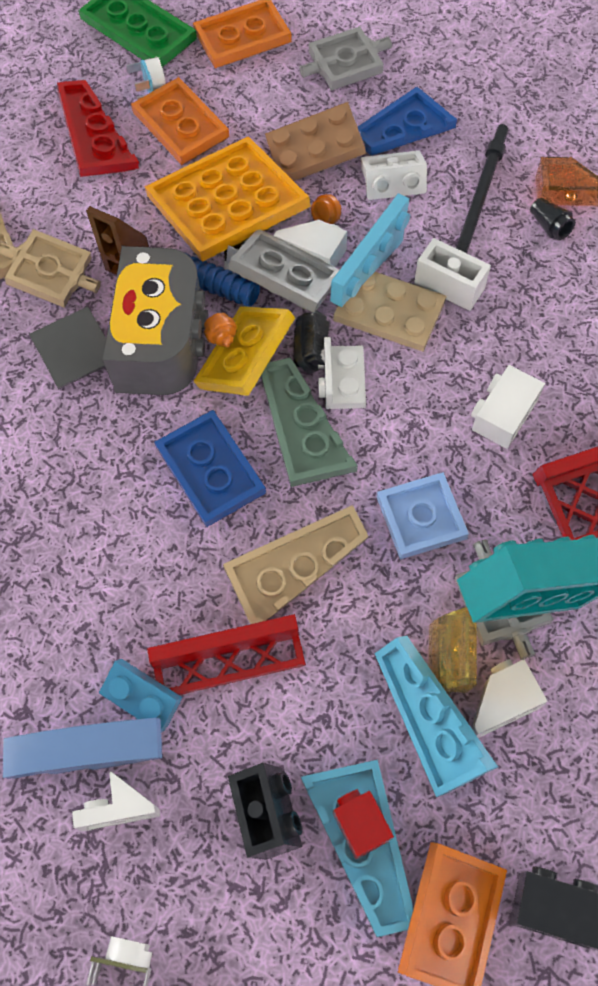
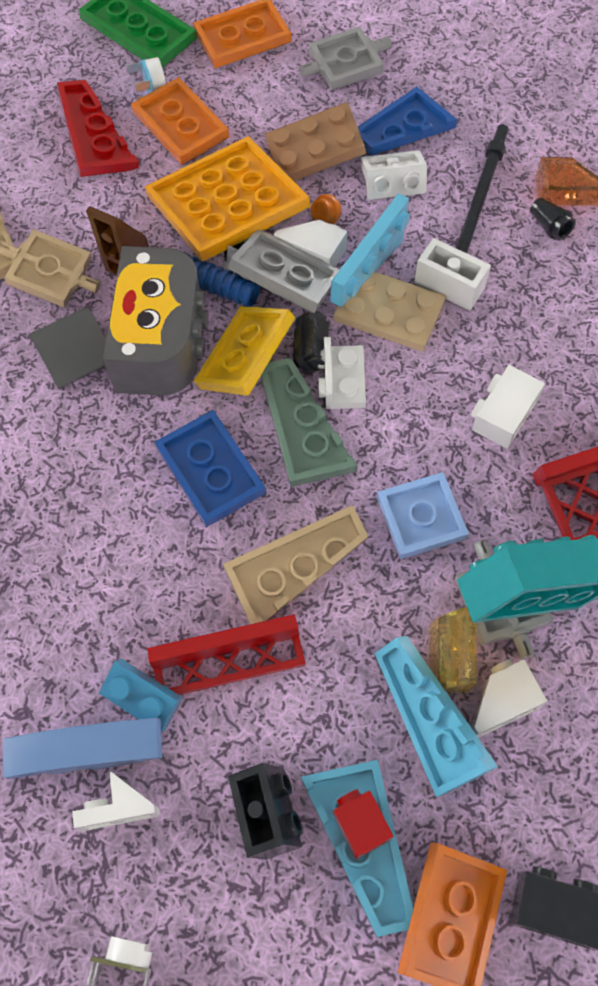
(220, 329): orange plate -> none

